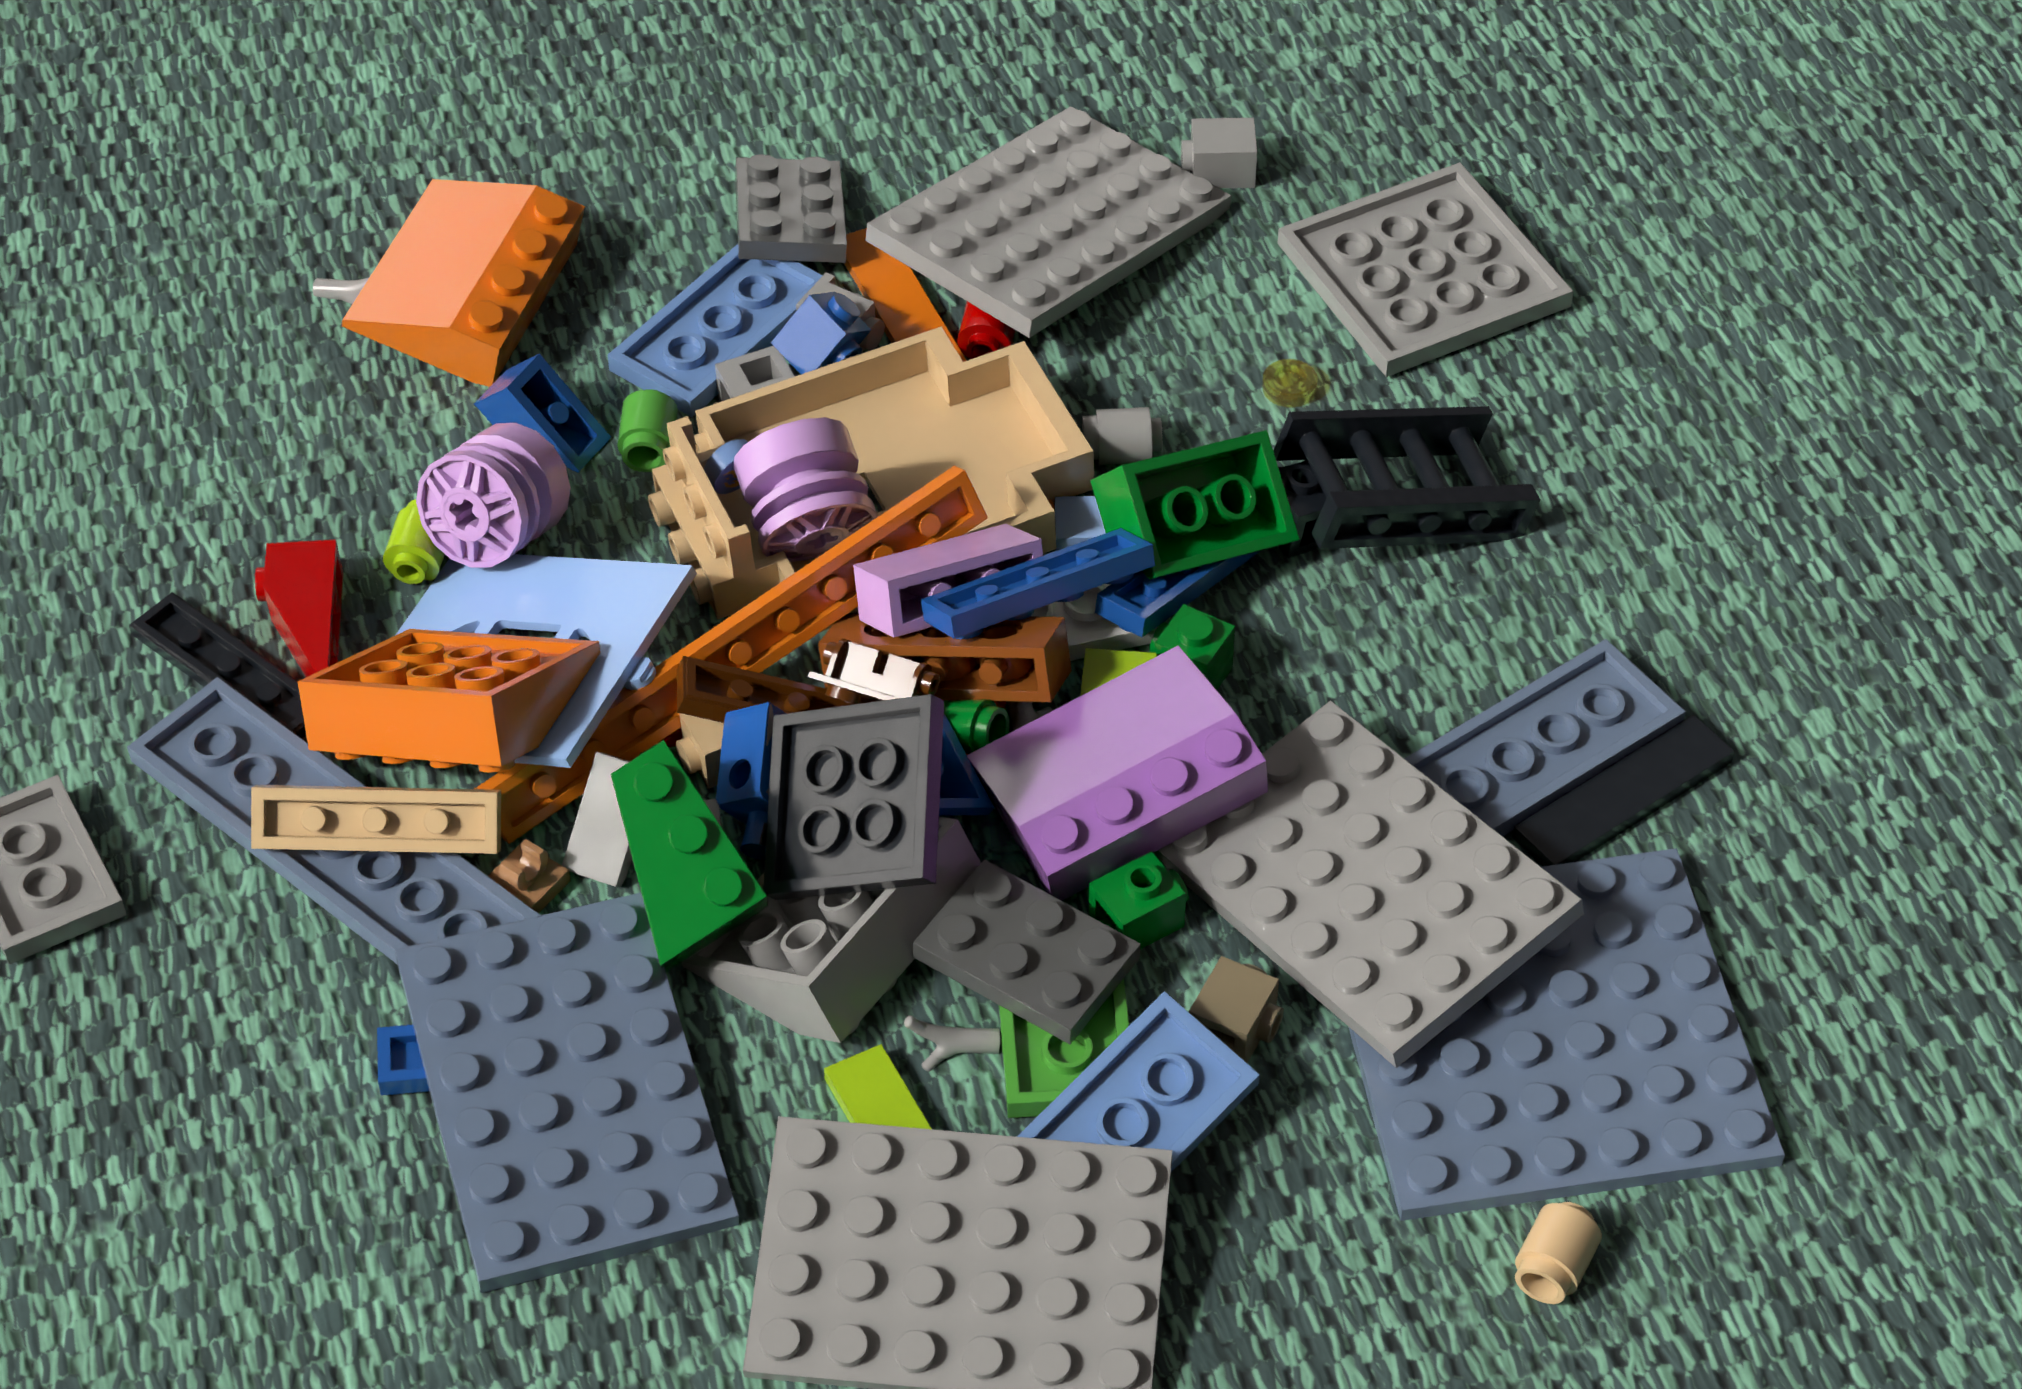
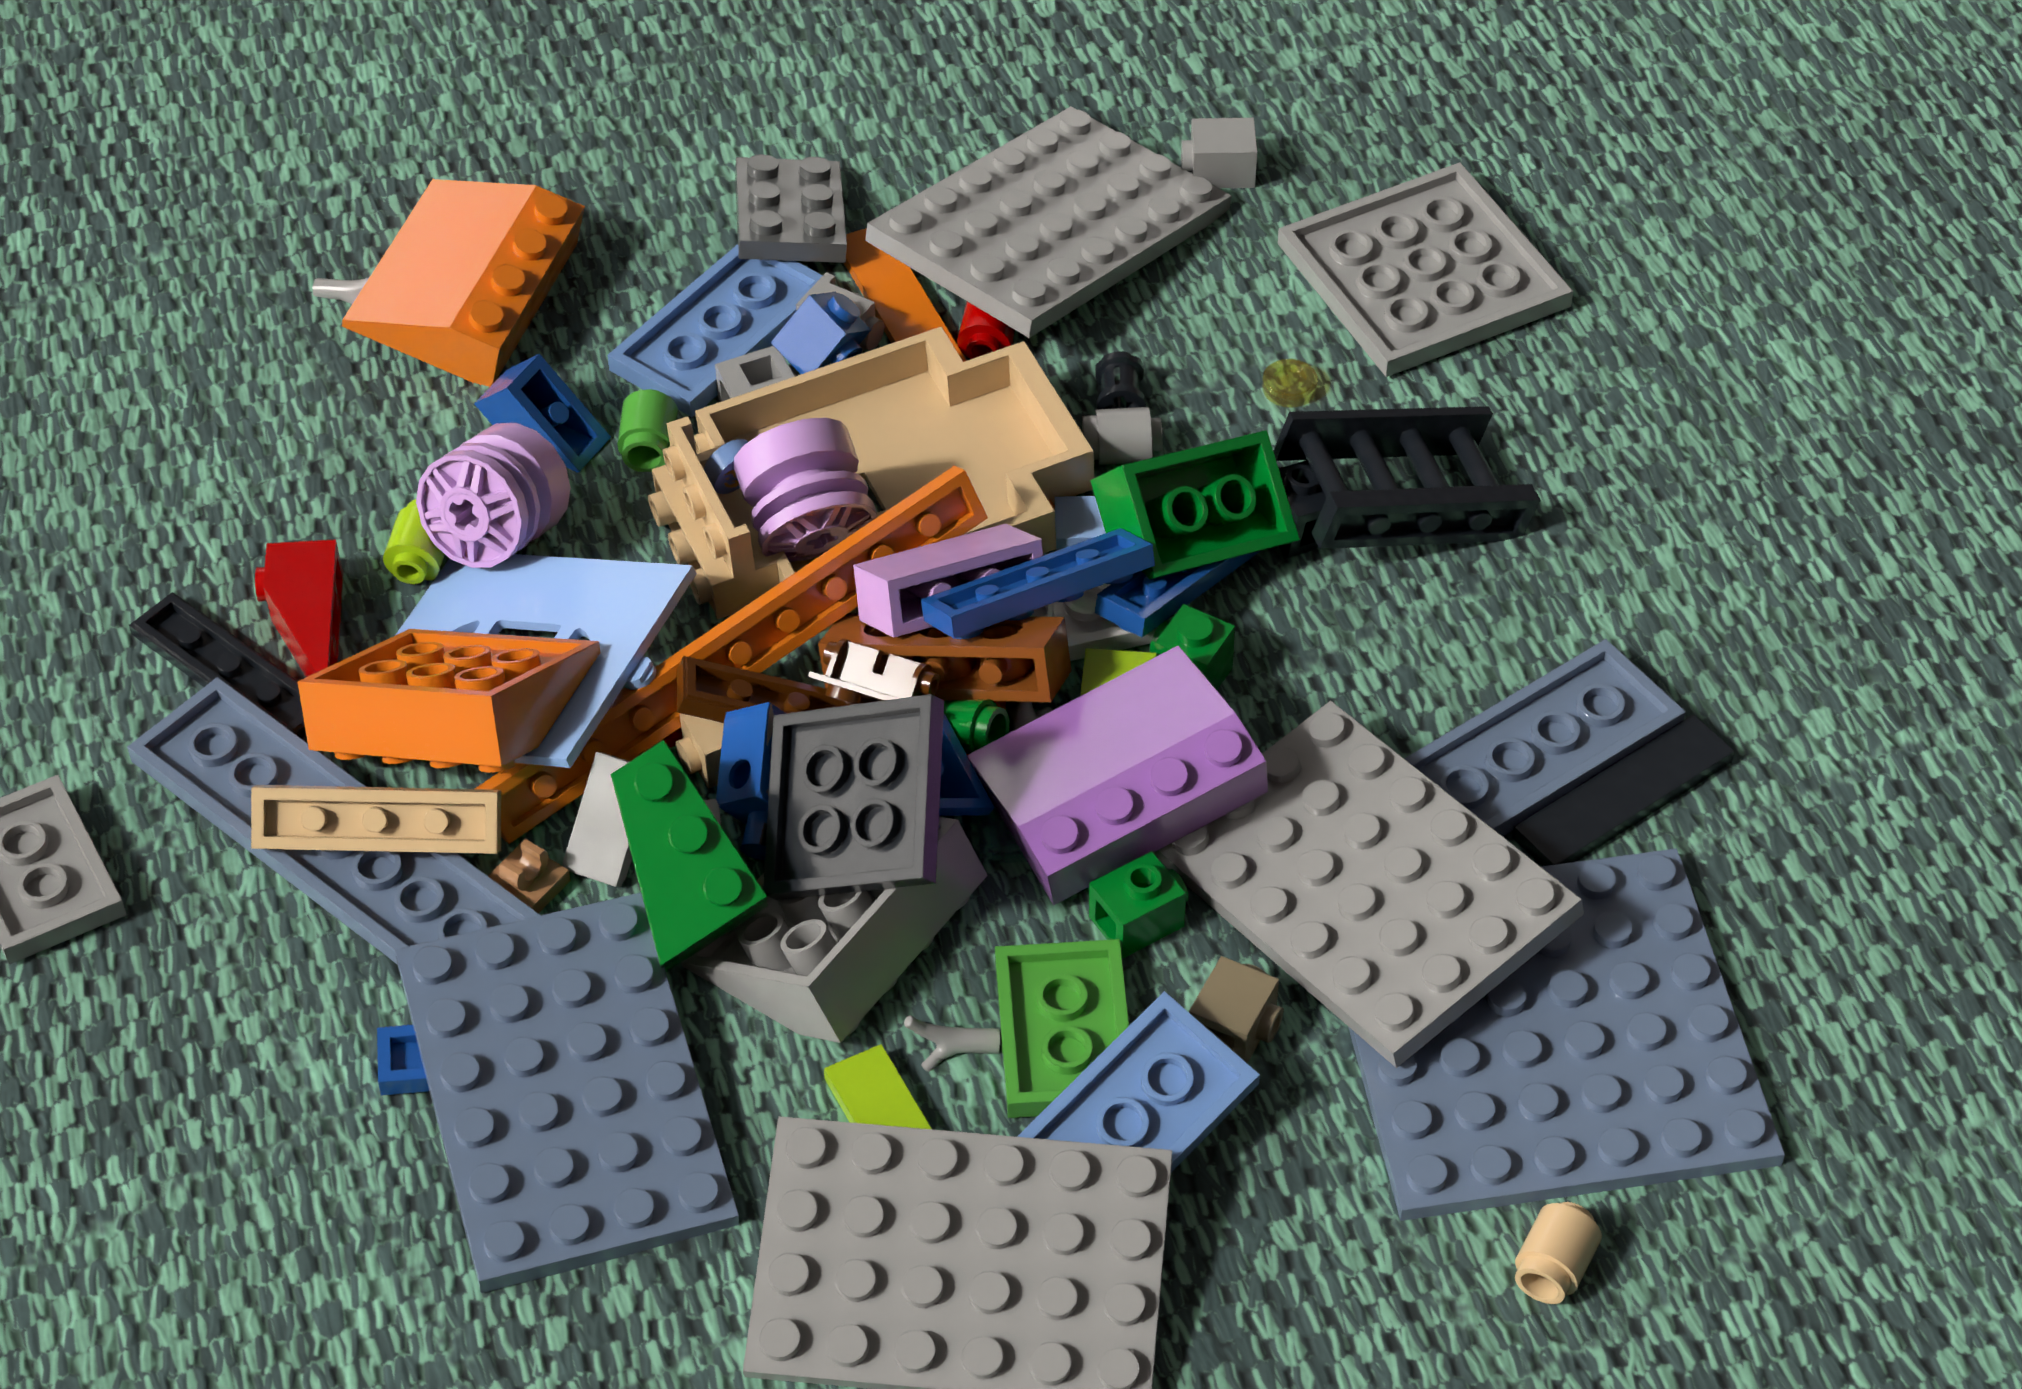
(1027, 951): dark grey plate -> none
(1131, 375): none -> black bush

